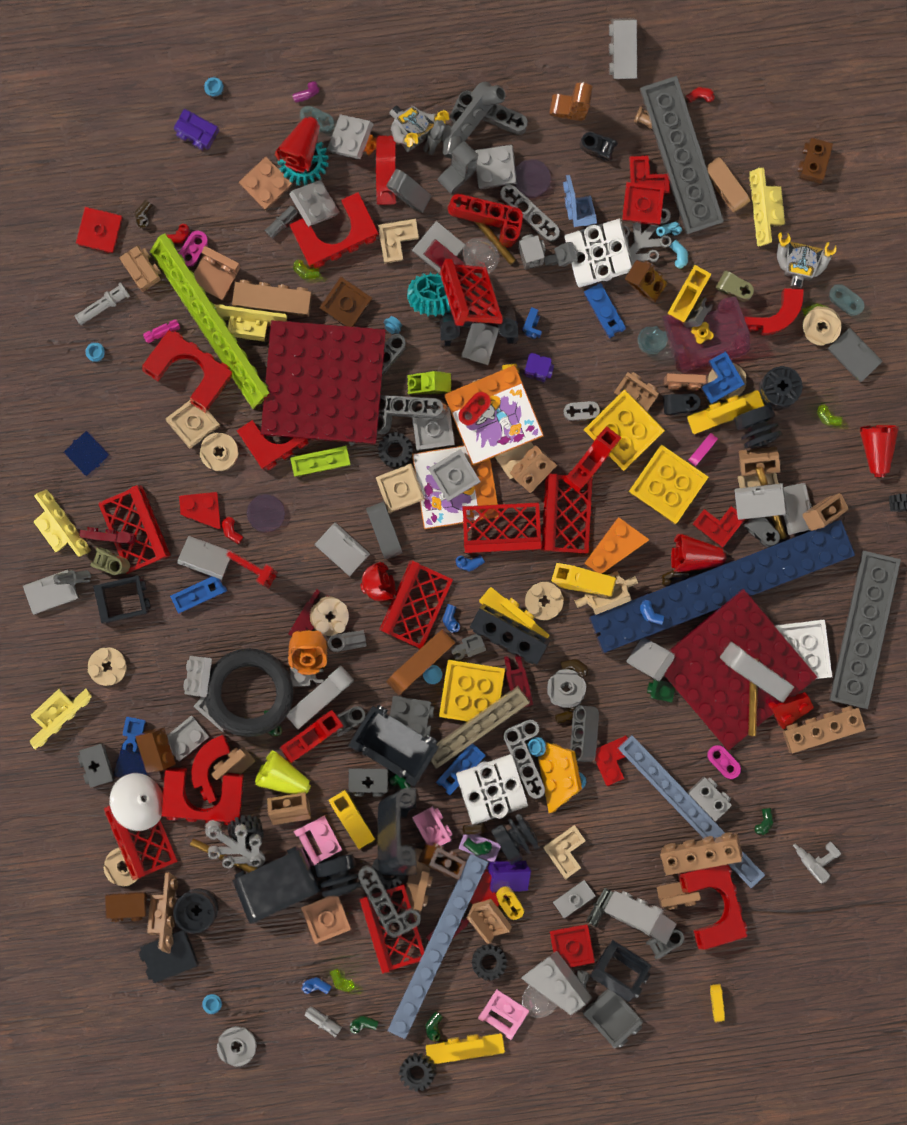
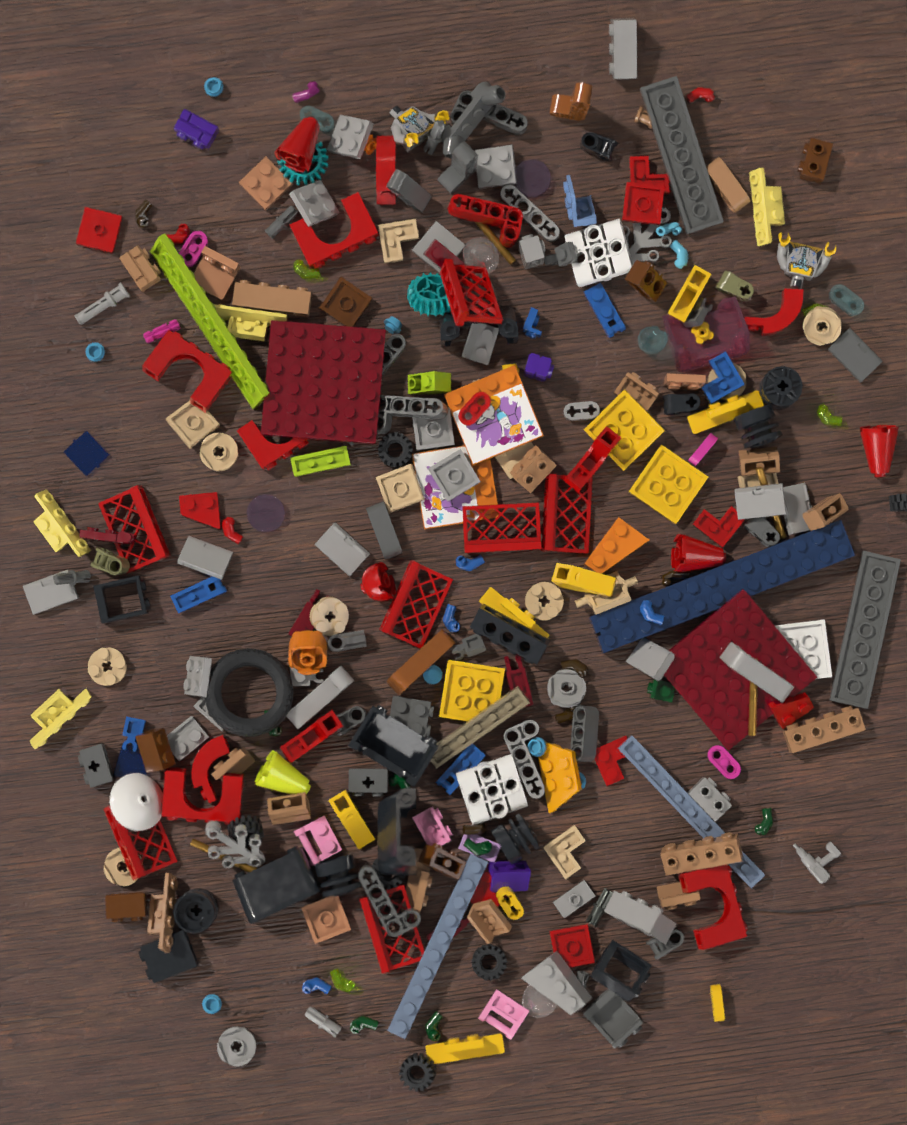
(266, 575): red fence -> none

